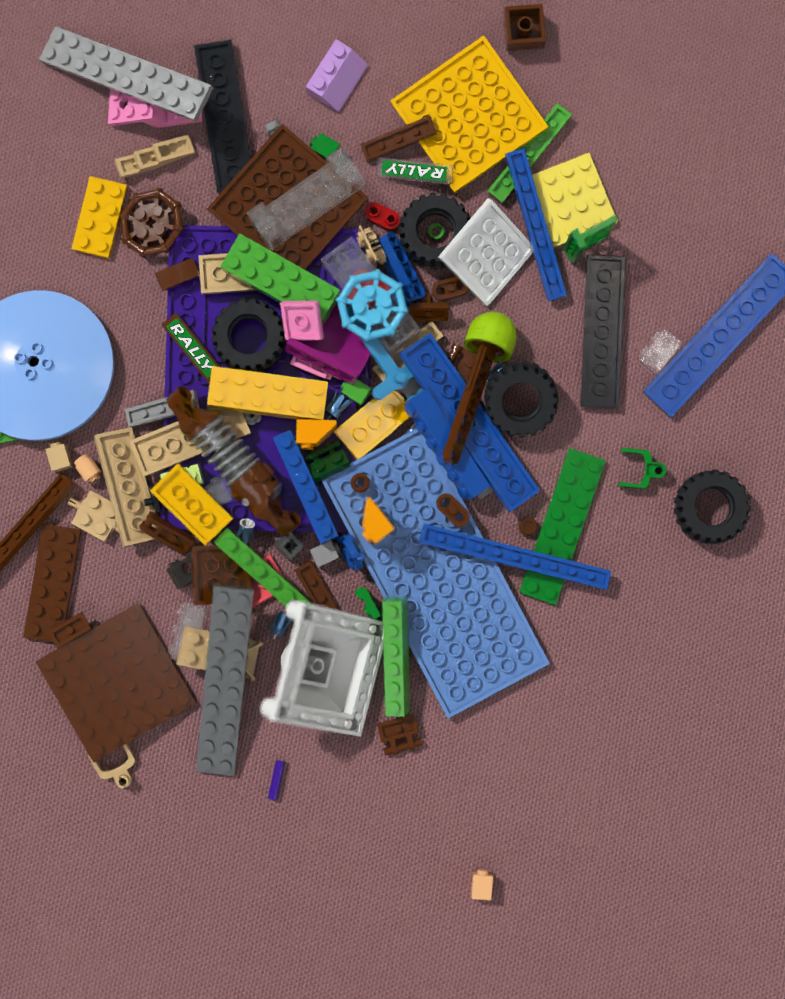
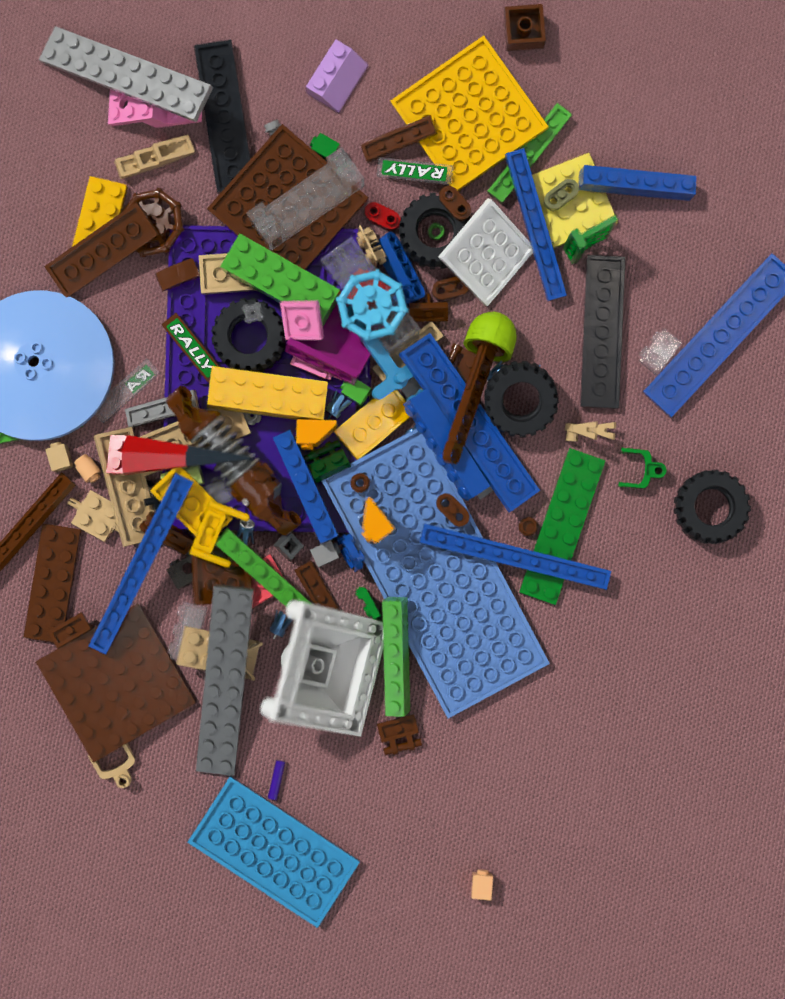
(102, 250): none -> reddish brown plate
(127, 389): none -> clear tile
(139, 455): none -> red plate
(141, 563): none -> blue plate
(210, 529): none -> yellow plate
(257, 316): none -> clear plate
(274, 851): none -> dark azure plate
(453, 203): none -> reddish brown plate
(561, 195): none -> olive plate
(589, 430): none -> tan piece
(637, 182): none -> blue brick

